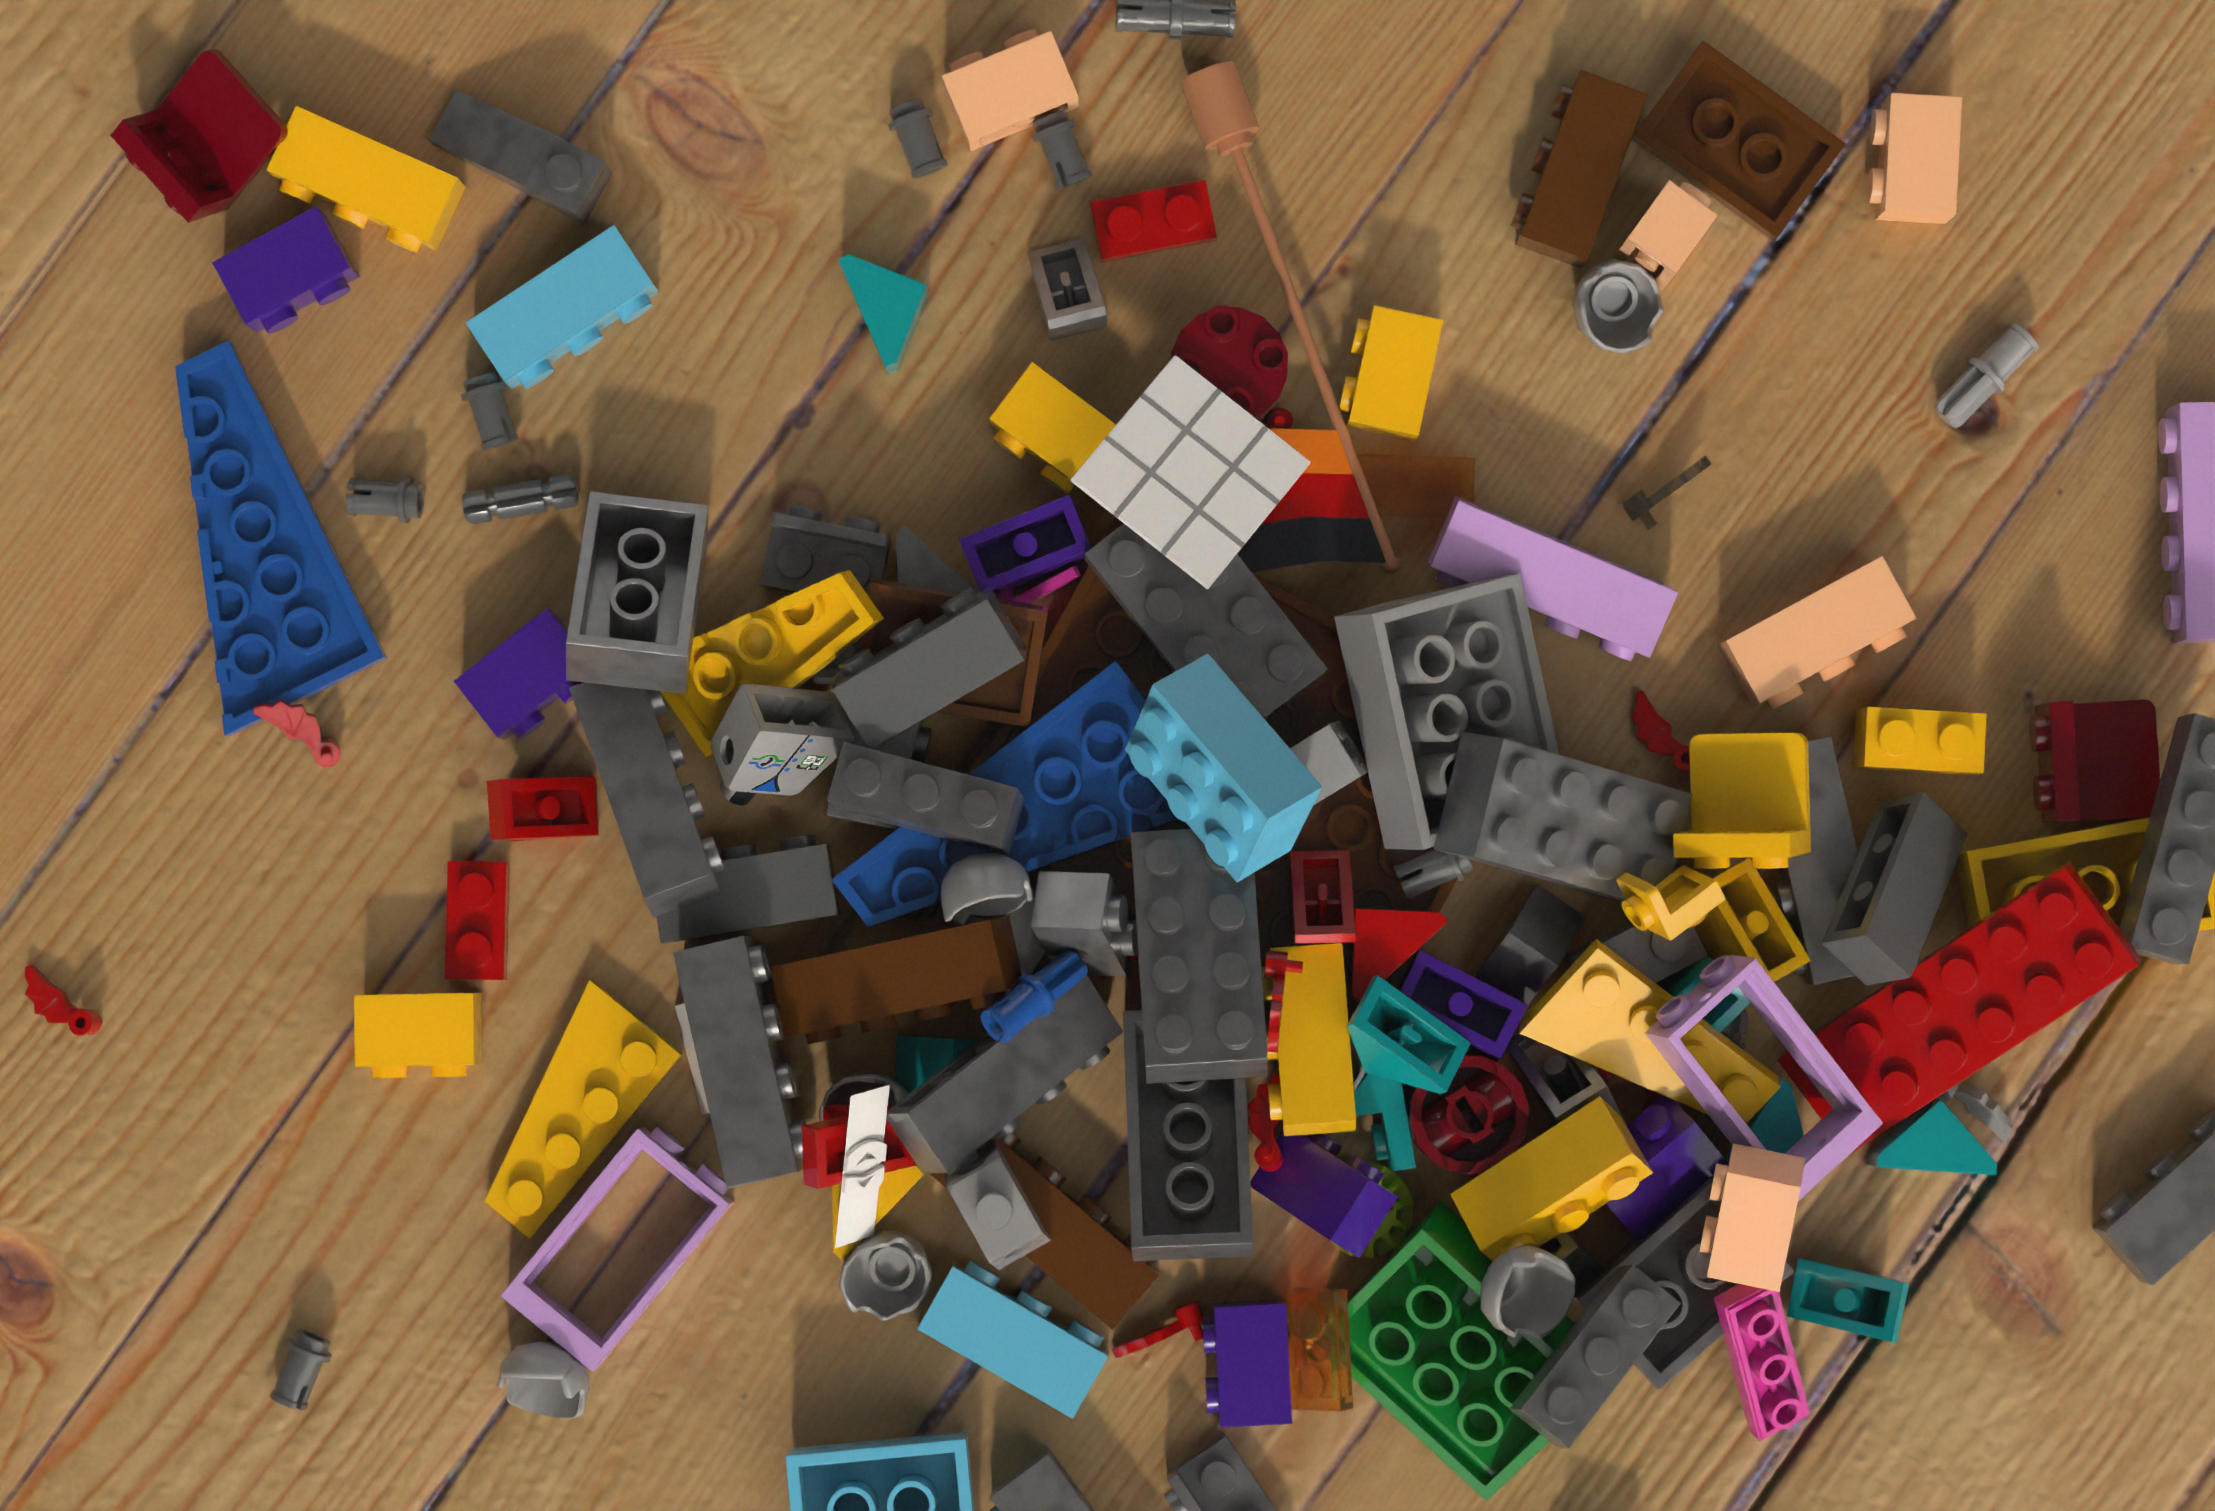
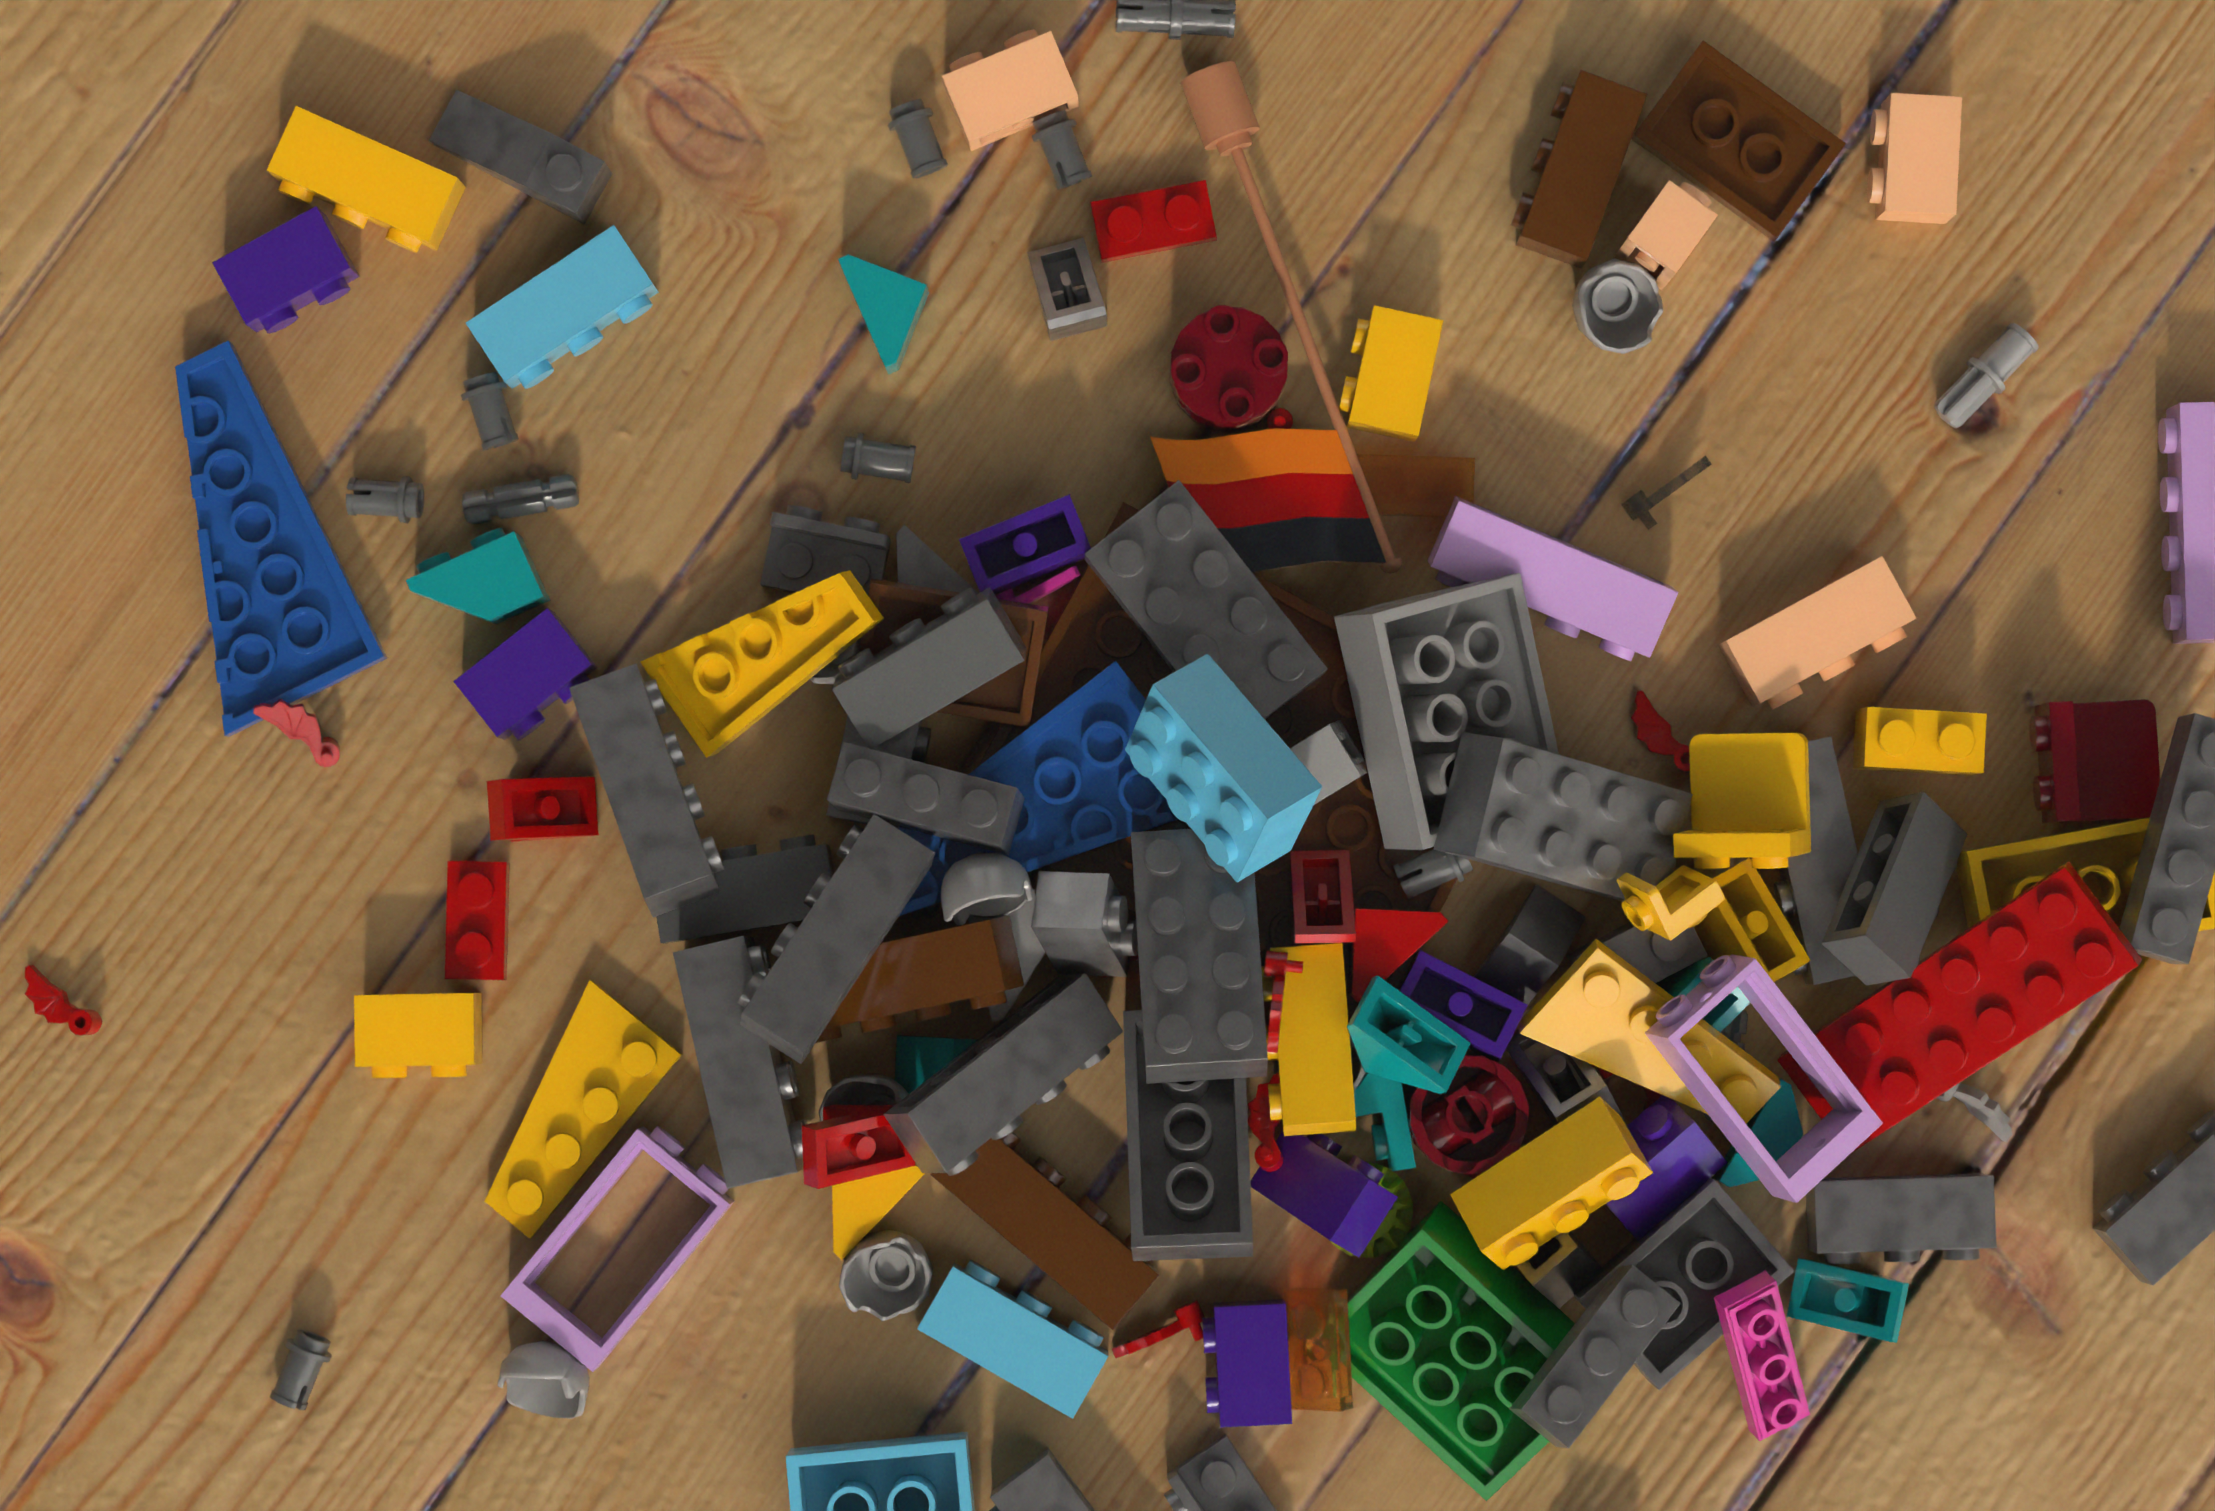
(203, 138): dark red bracket -> none
(487, 582): none -> teal slope
(636, 592): flat silver brick -> none
(692, 1058): white window -> none
(777, 740): light grey torso -> none
(836, 937): none -> flat silver brick
(862, 1165): white piece -> none
(877, 459): none -> dark grey pin
(996, 1208): light grey torso -> none
(1033, 996): blue axle -> none
(1049, 425): yellow brick -> none
(1190, 472): white piece -> none
(1527, 1291): light grey hair -> none
(1754, 1218): light nougat brick -> none
(1901, 1216): none -> flat silver brick
(1932, 1142): teal slope -> none

